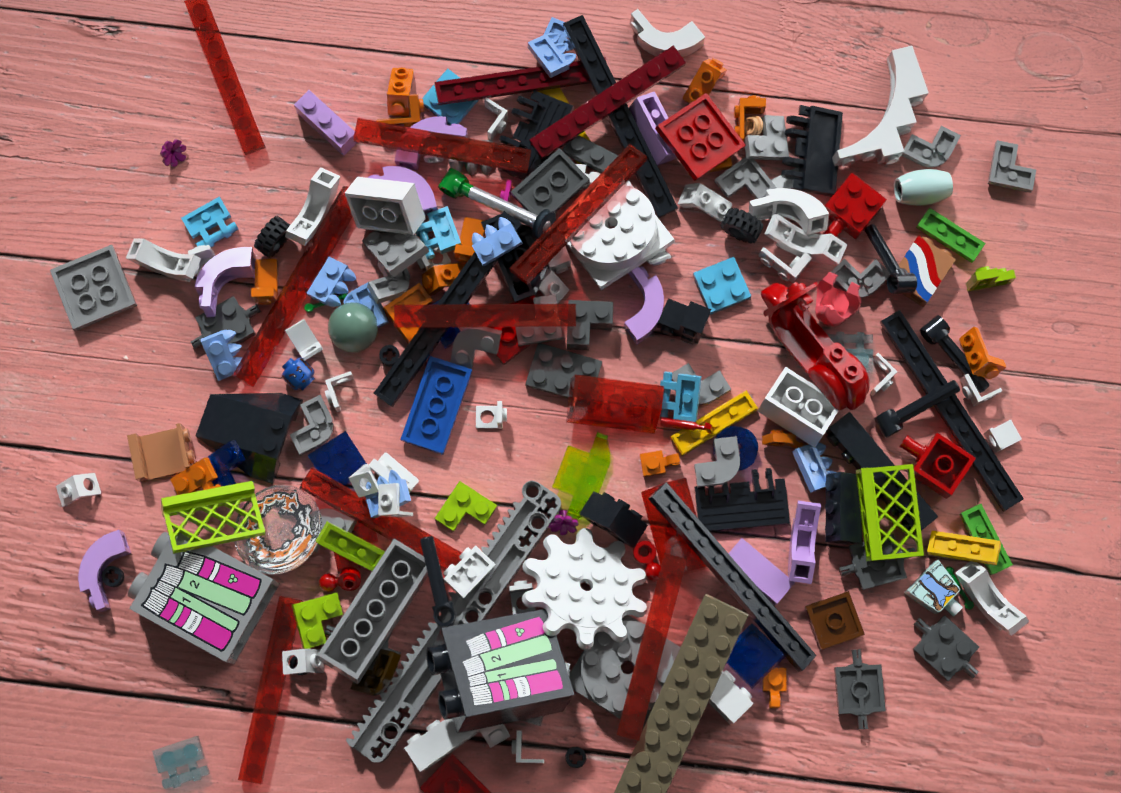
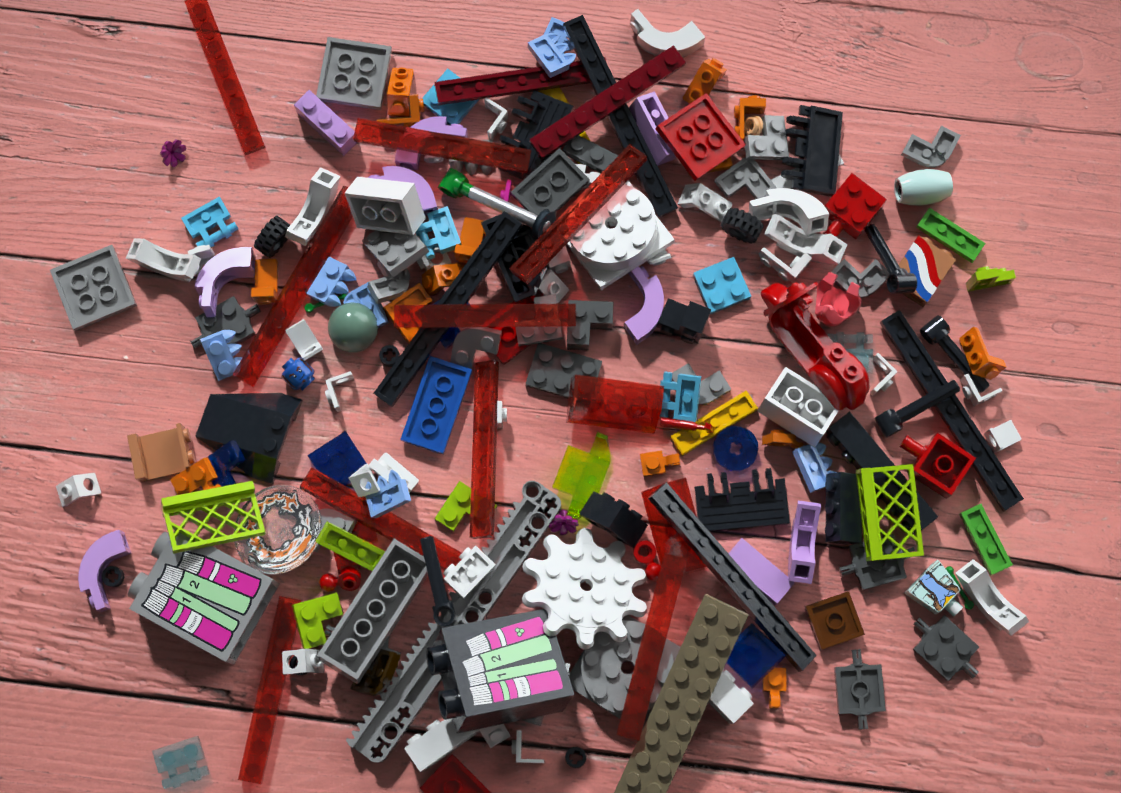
(319, 429): light grey plate -> none
(354, 73): none -> light grey plate
(389, 501): white bracket -> none
(484, 450): none -> clear red plate
(496, 241): light blue plate -> none
(516, 592): white bracket -> none
(724, 467): light grey plate -> none
(906, 90): white arch -> none
(964, 547): yellow plate -> none
(1005, 172): light grey plate -> none

